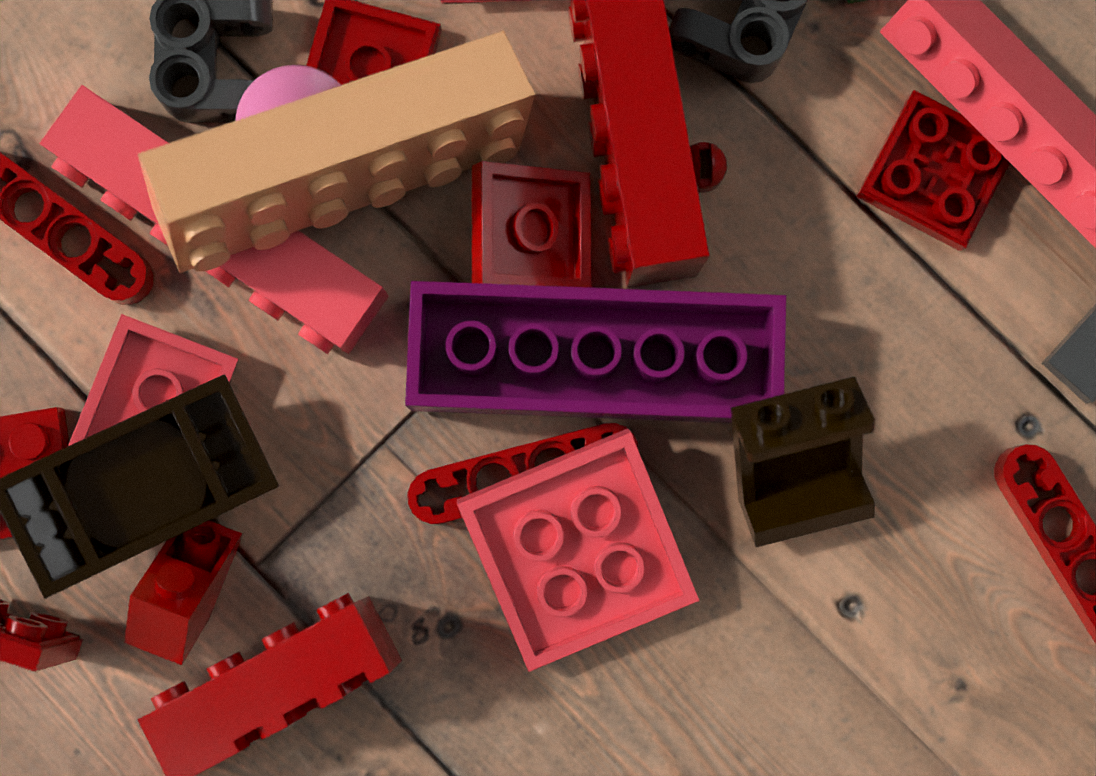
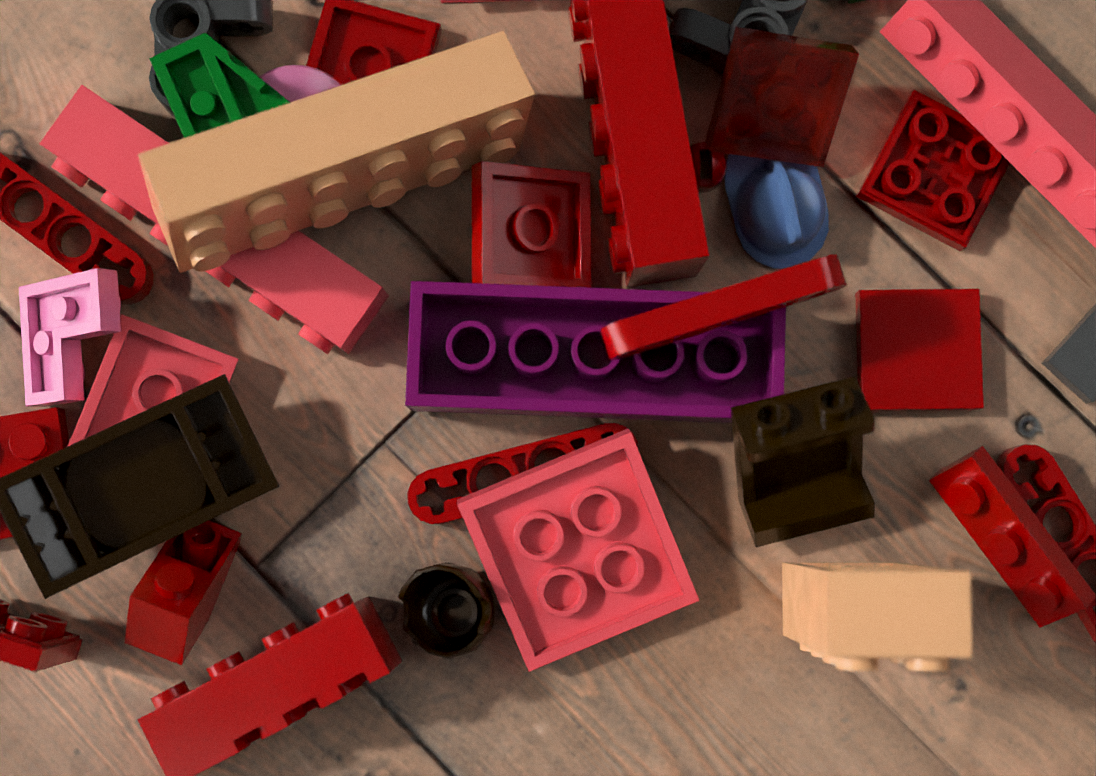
(54, 322): none -> bright pink plate
(210, 85): none -> green wing
(447, 609): none -> dark brown hair
(723, 307): none -> red beam
(777, 209): none -> medium blue piece
(780, 97): none -> clear red plate
(878, 611): none -> light nougat brick
(919, 349): none -> red tile
(1012, 538): none -> red plate

